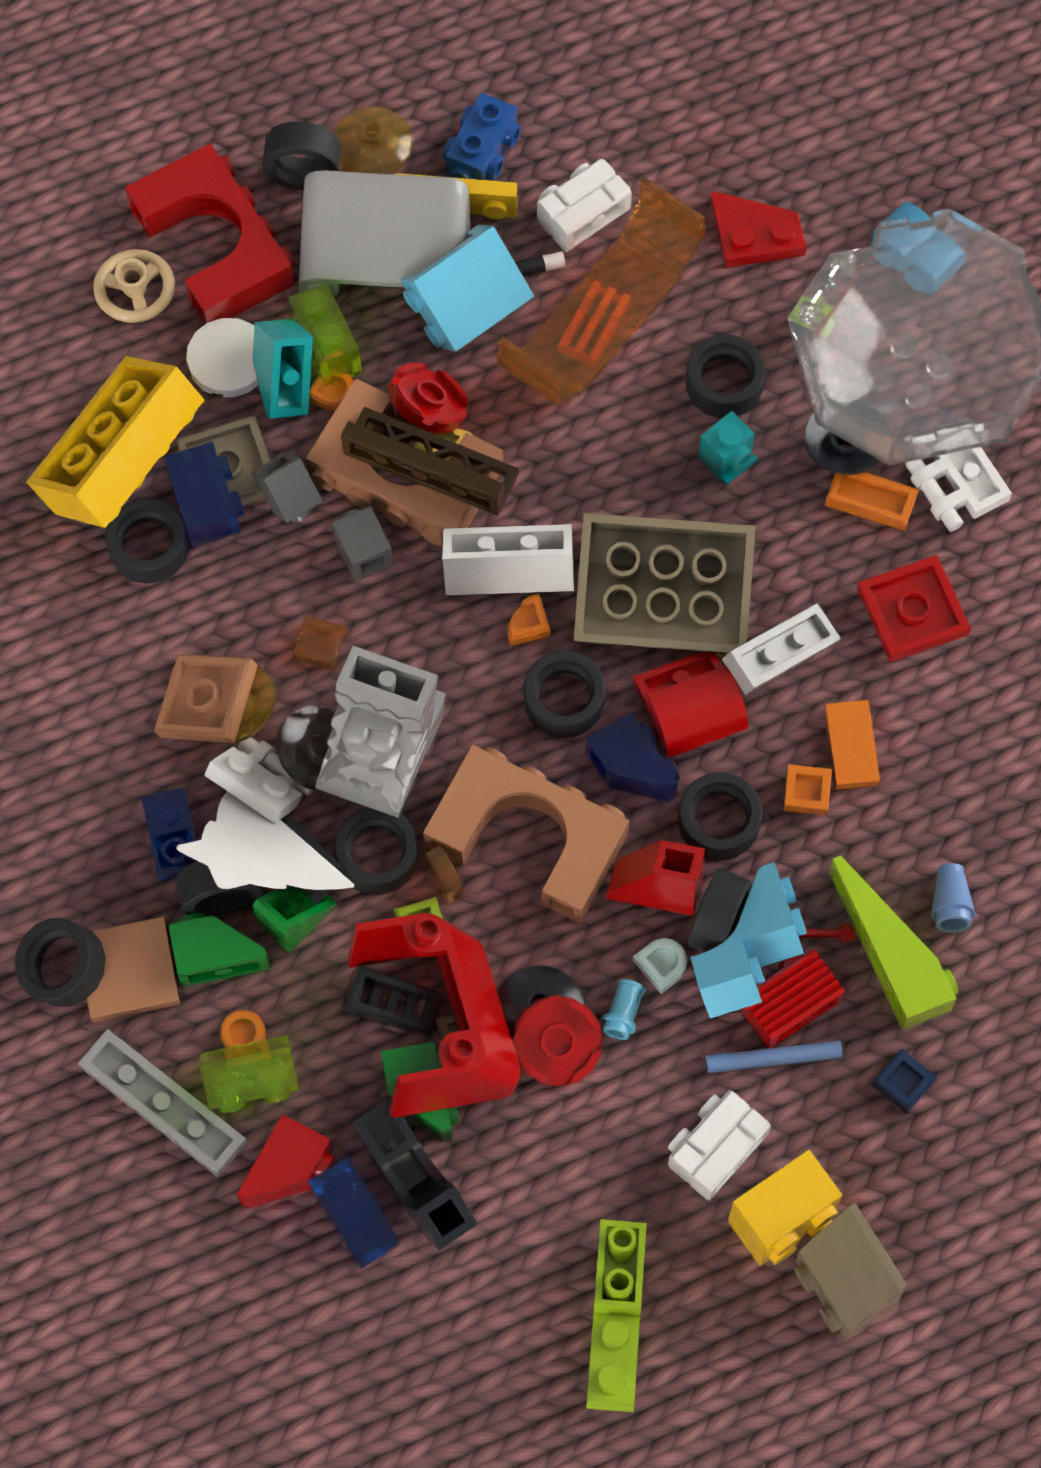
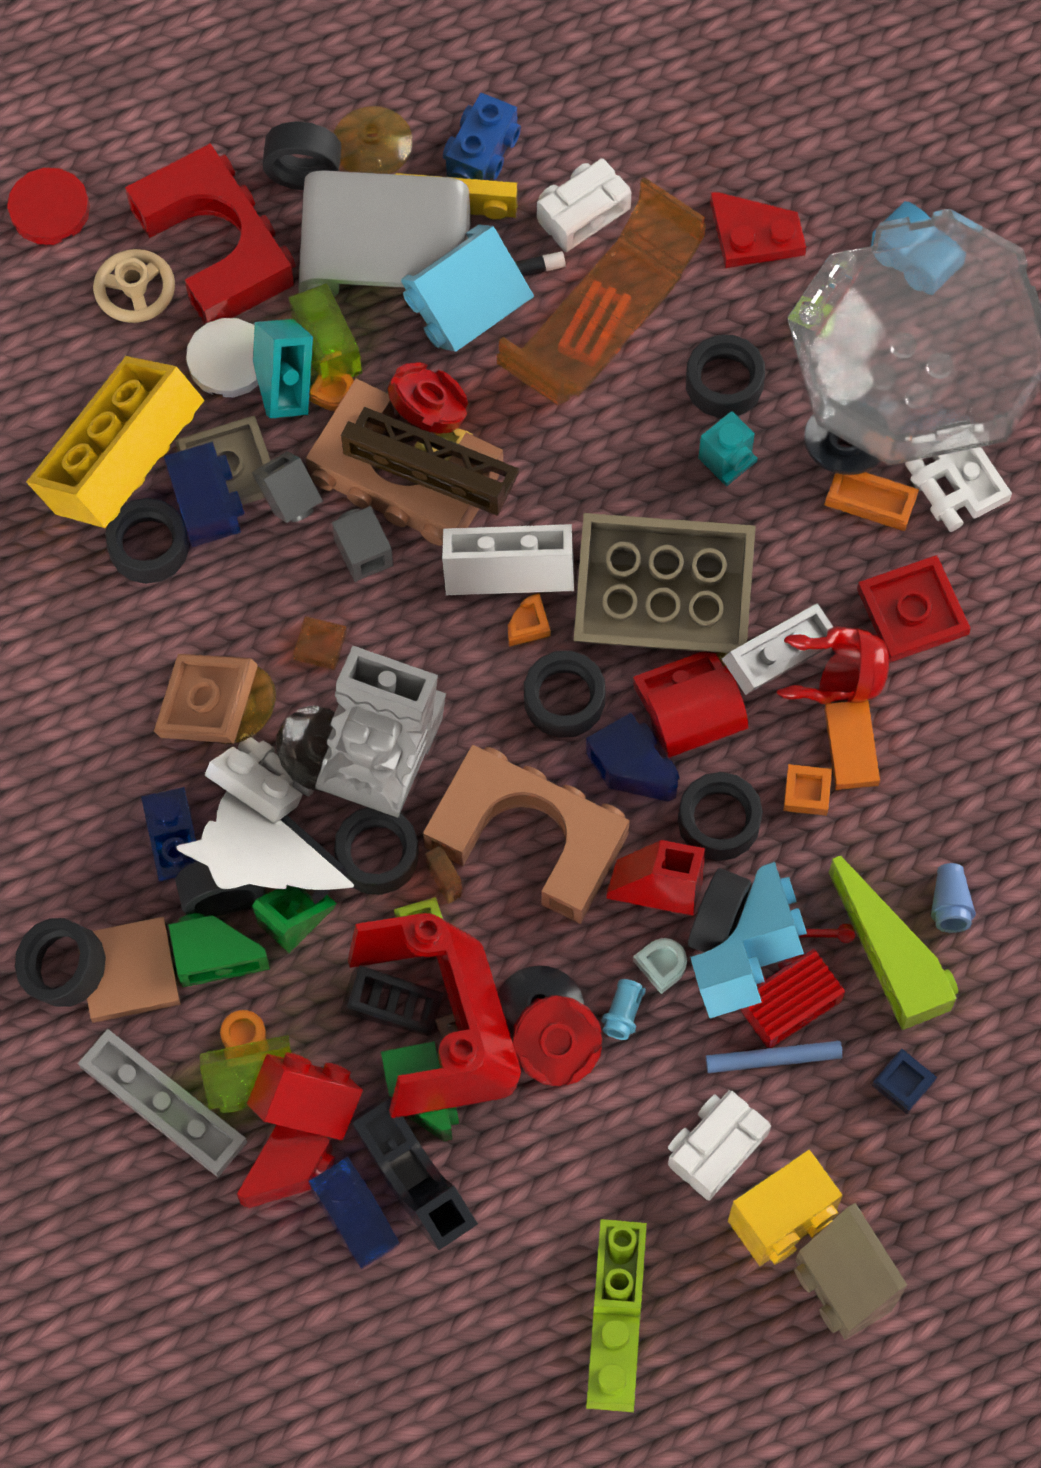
(48, 205): none -> red tile
(305, 1095): none -> red brick
(852, 674): none -> red hair

